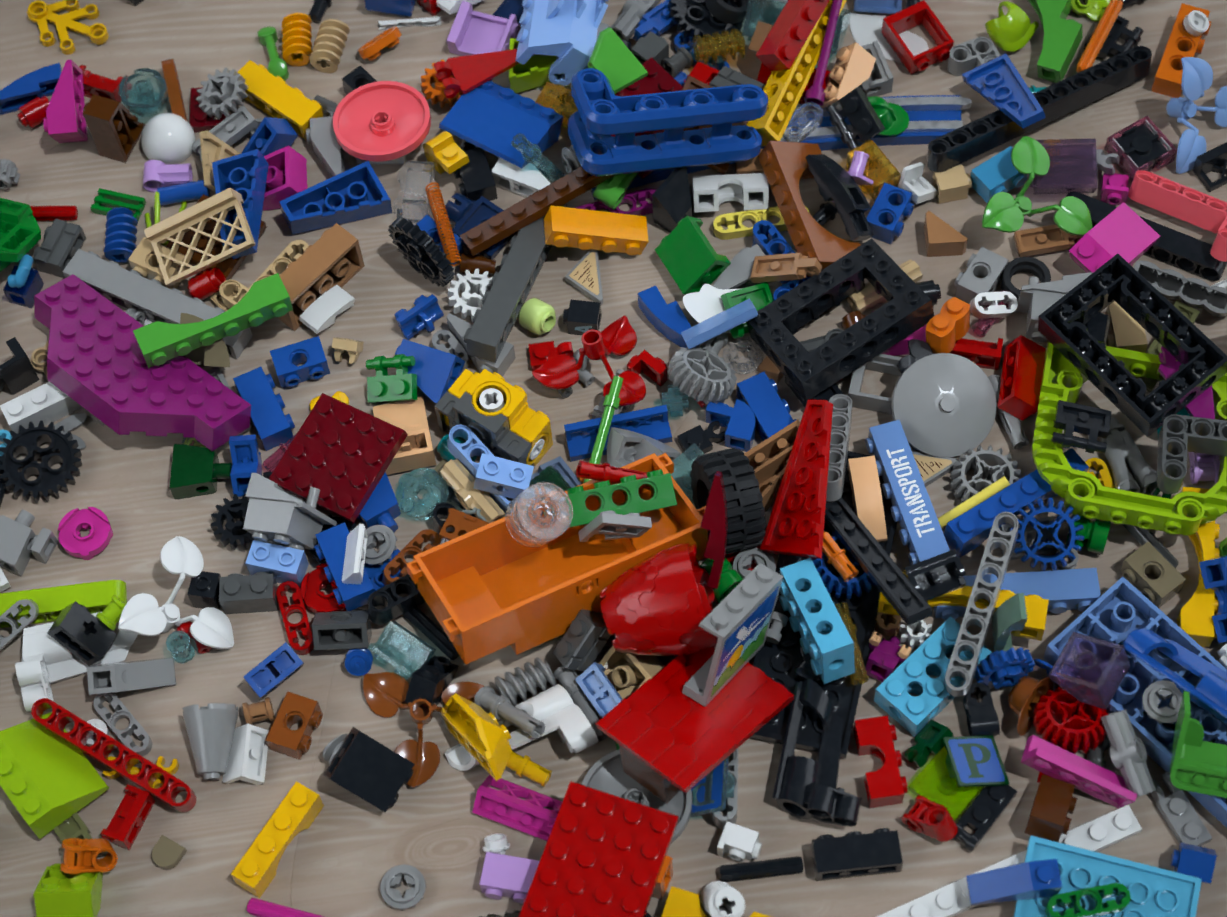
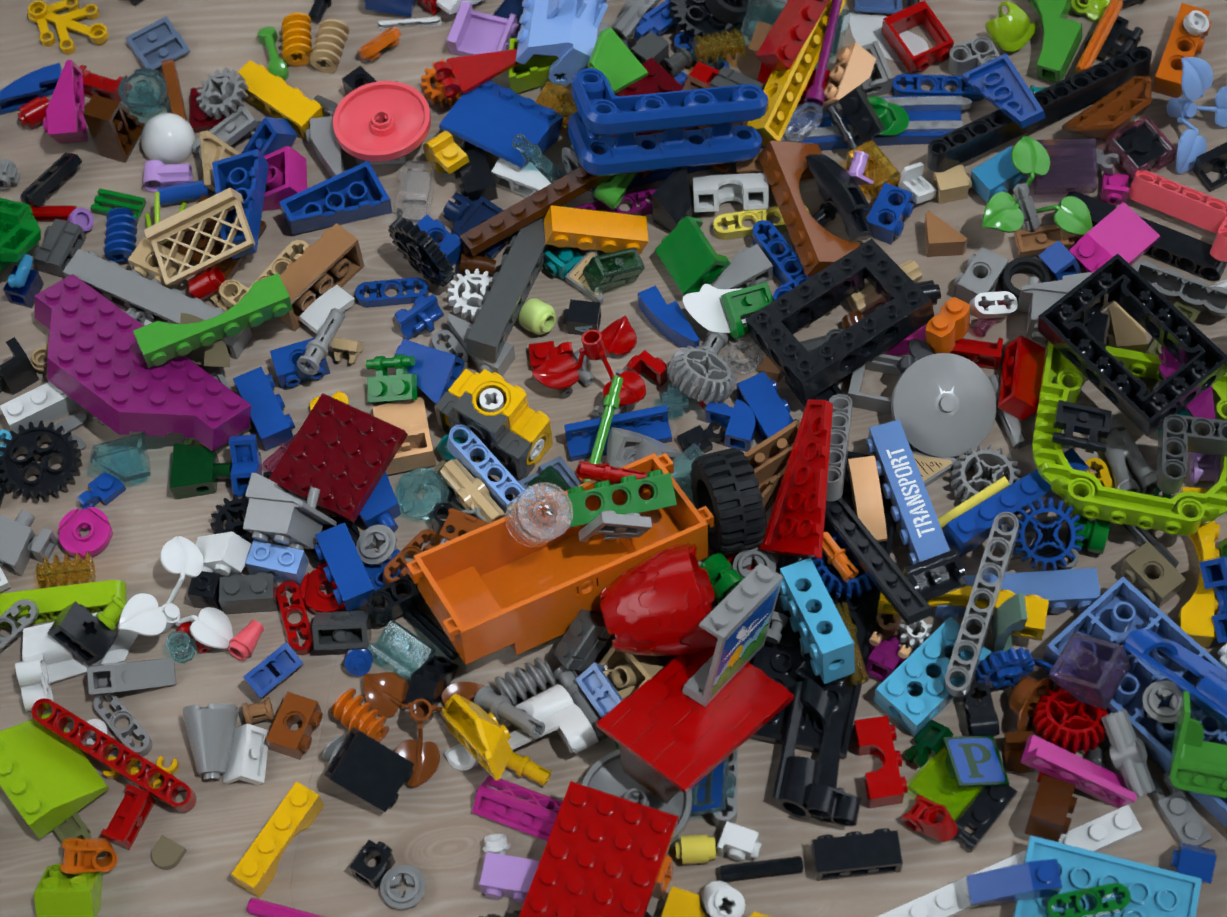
(50, 179): none -> black plate
(65, 571): none -> clear yellow piece
(82, 217): none -> medium lavender tile
(103, 489): none -> blue plate
(123, 458): none -> clear light blue slope
(157, 43): none -> sand blue slope
(223, 553): none -> white brick
(245, 641): none -> coral cone
(317, 349): none -> light grey pin
(354, 715): none -> orange piece
(355, 555): white slope -> none
(372, 875): none -> black brick
(383, 285): none -> blue beam
(440, 207): orange piece -> none
(502, 476): light blue brick -> none
(561, 261): none -> teal bracket
(613, 269): none -> clear green brick
(696, 849): none -> light yellow brick
(716, 521): dark red slope -> none
(719, 323): medium blue tile -> none
(783, 267): medium nougat hinge -> none
(937, 81): none -> blue beam
(1013, 749): none -> reddish brown panel
(1027, 206): none -> light grey axle
(1059, 261): none -> blue brick
(1113, 111): none -> dark orange wedge

